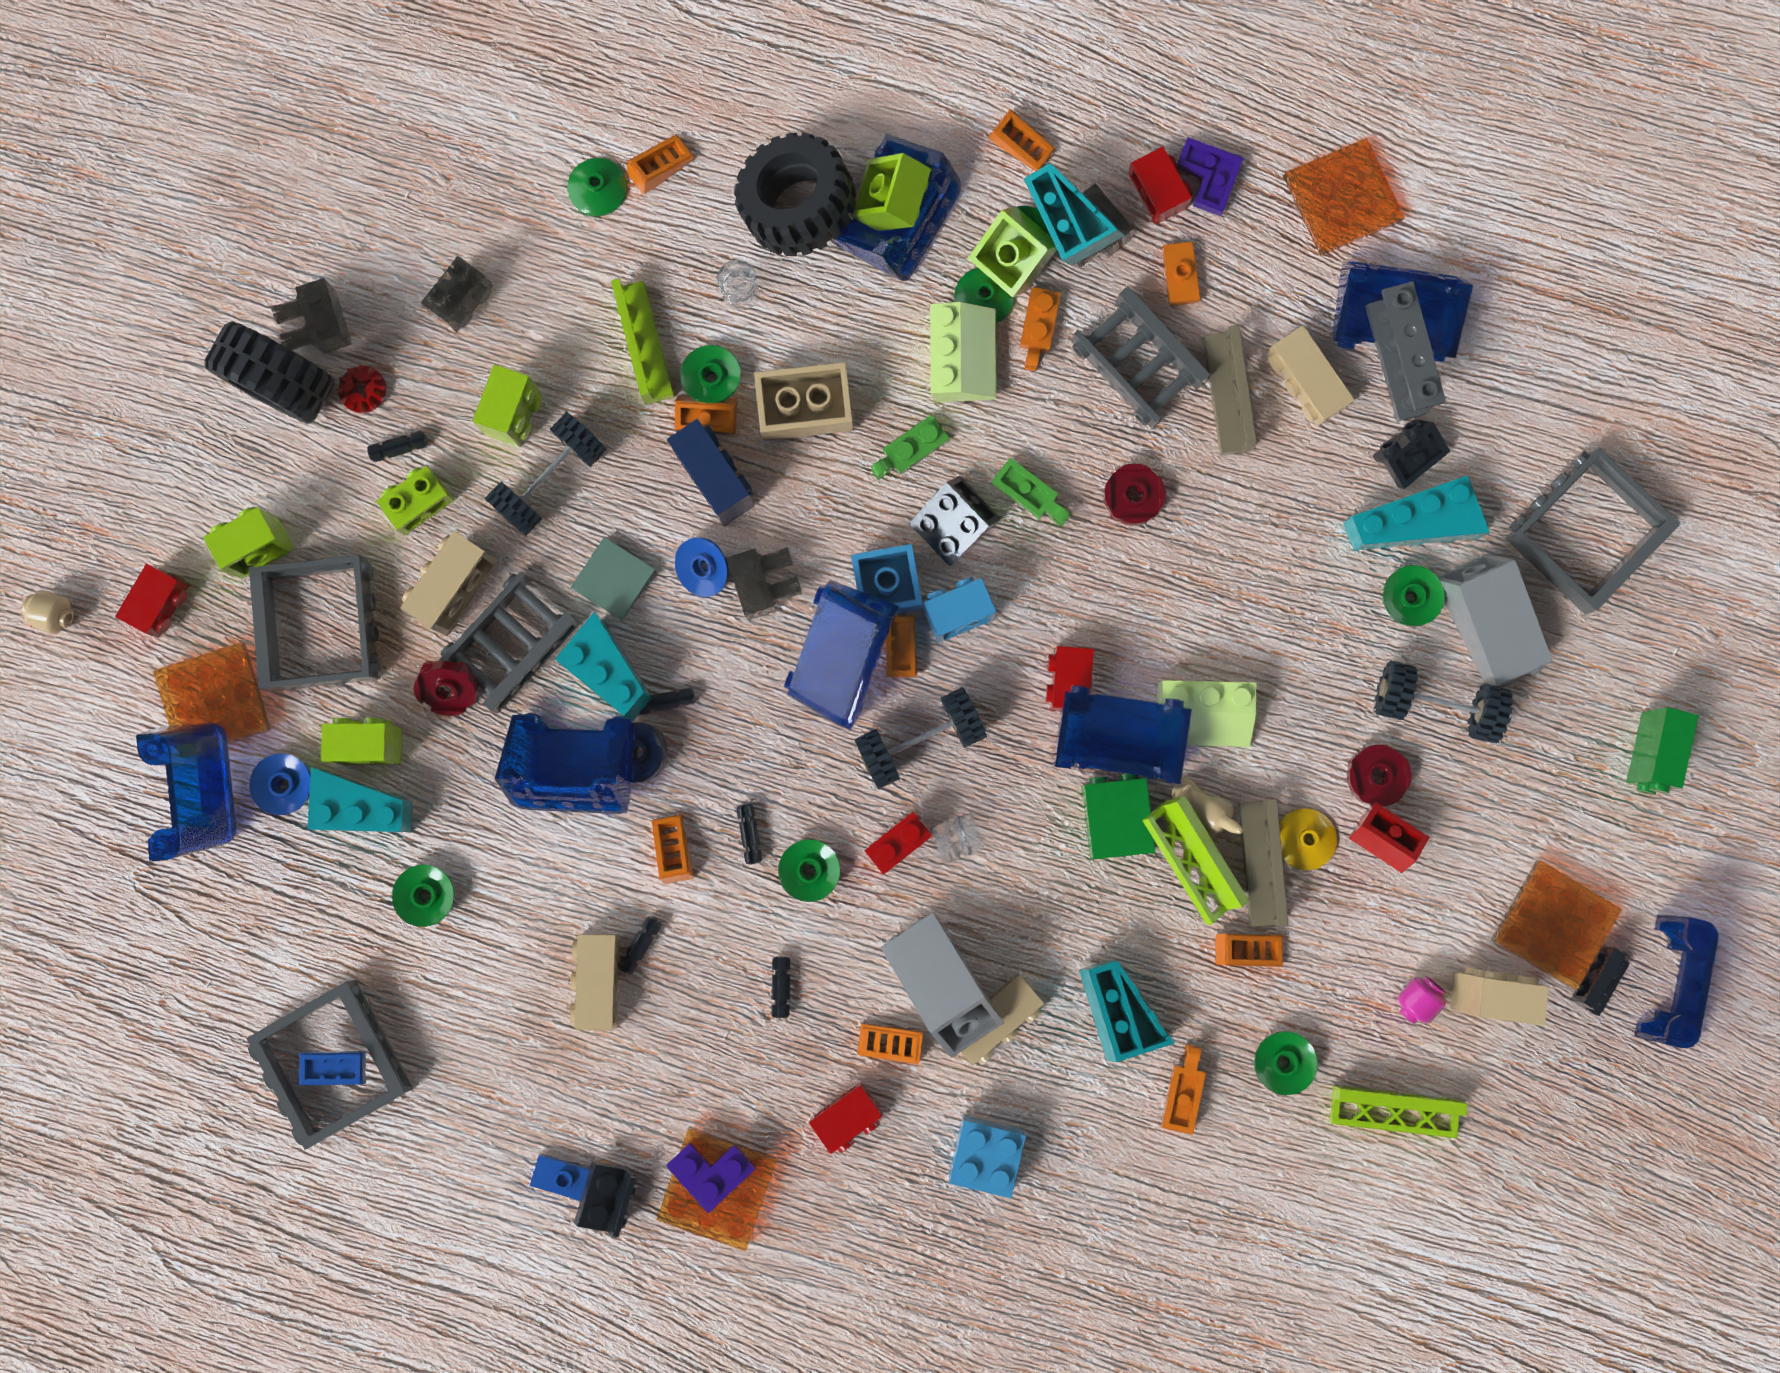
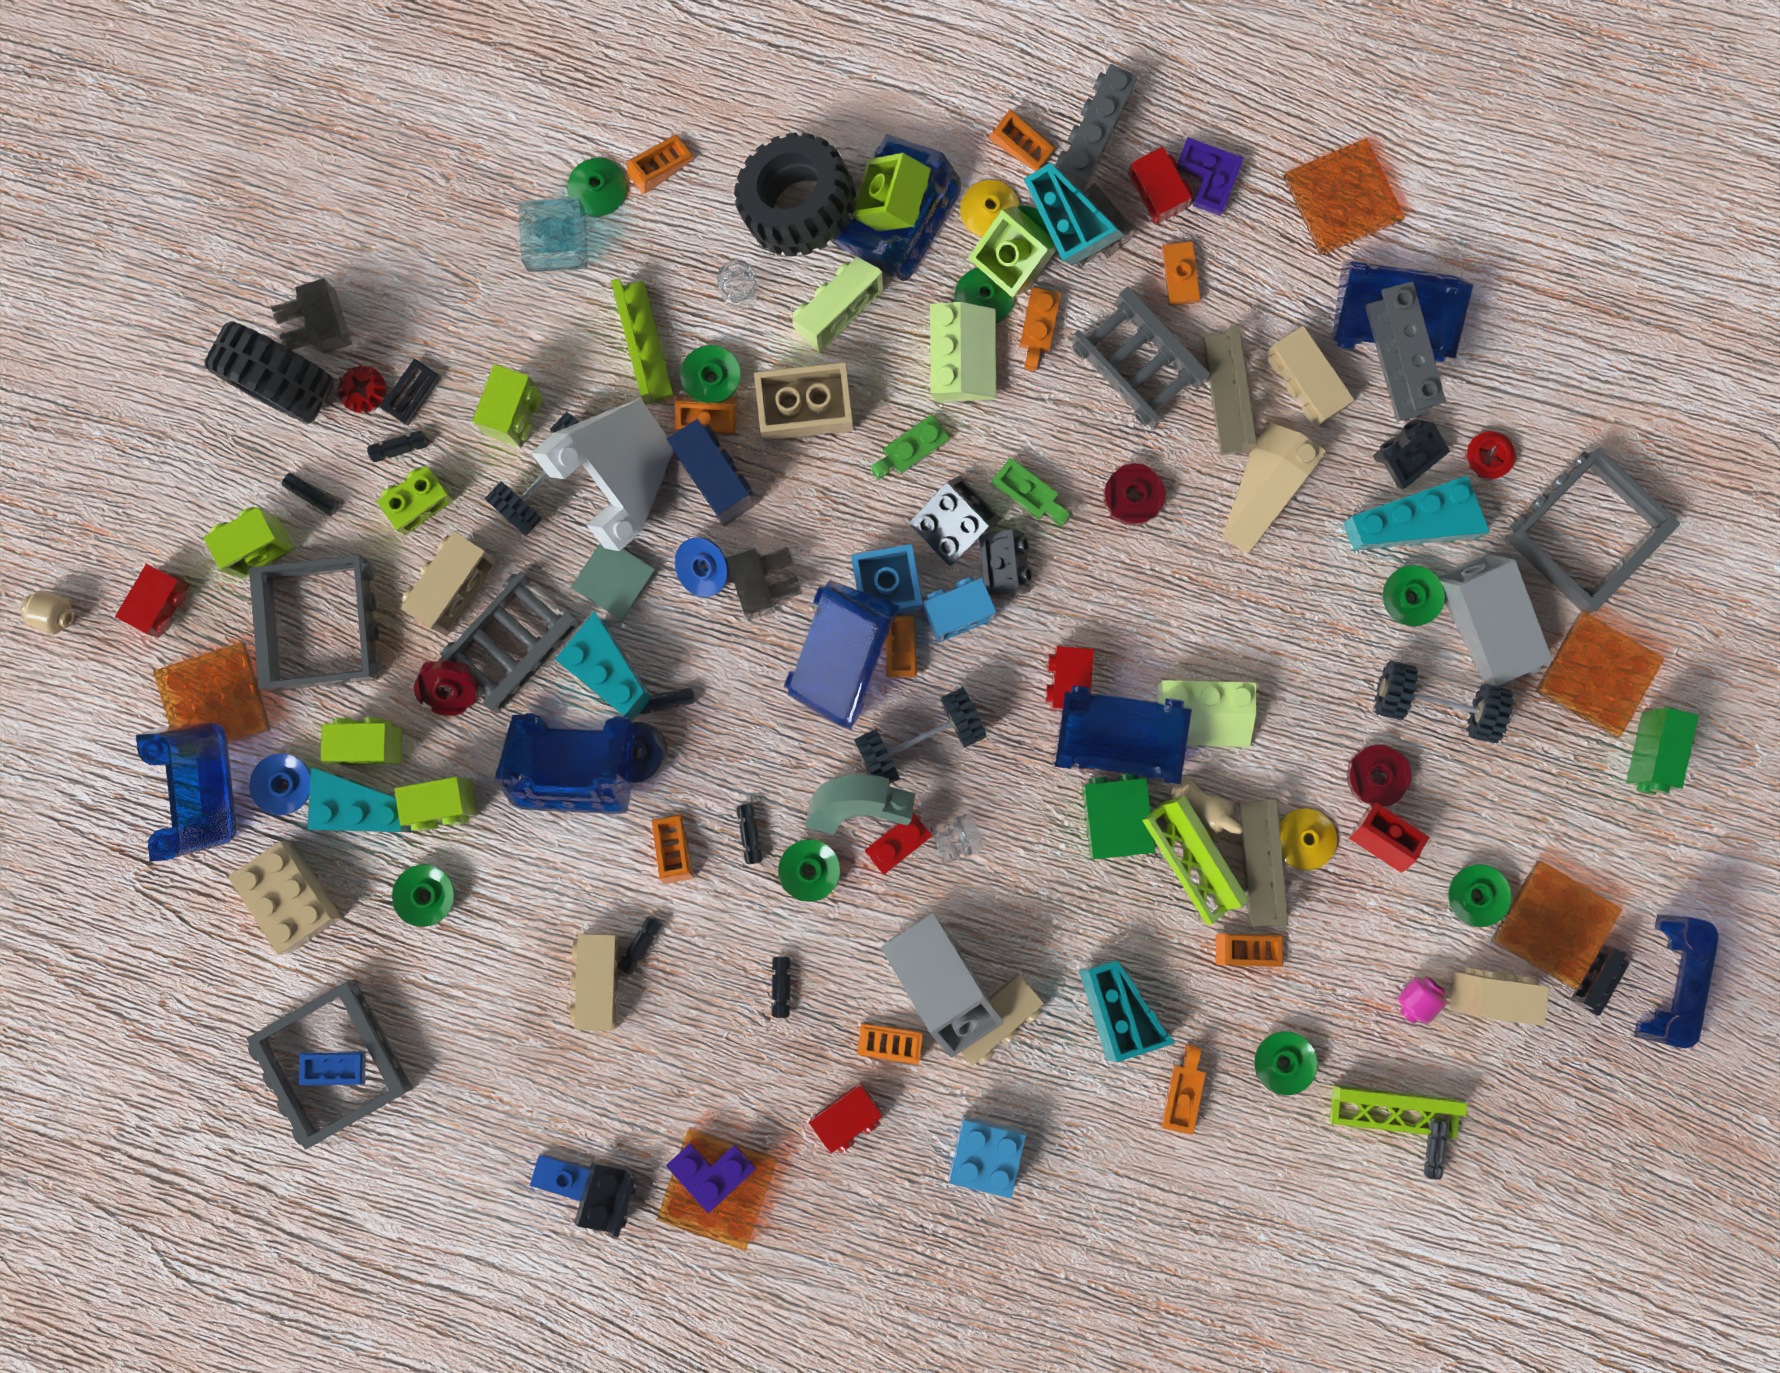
(285, 897): none -> tan brick
(310, 494): none -> black axle
(420, 398): none -> black tile
(435, 802): none -> lime brick
(457, 294): clear smoke brick -> none
(553, 234): none -> clear light blue brick
(625, 458): none -> white wedge
(838, 303): none -> yellowish green slope
(857, 796): none -> sand green arch
(973, 209): none -> yellow dish
(1005, 562): none -> black bracket
(1098, 125): none -> dark grey brick
(1270, 479): none -> tan wedge
(1436, 1148): none -> black axle
(1494, 898): none -> green dish
(1503, 451): none -> red gear
(1599, 675): none -> clear orange plate

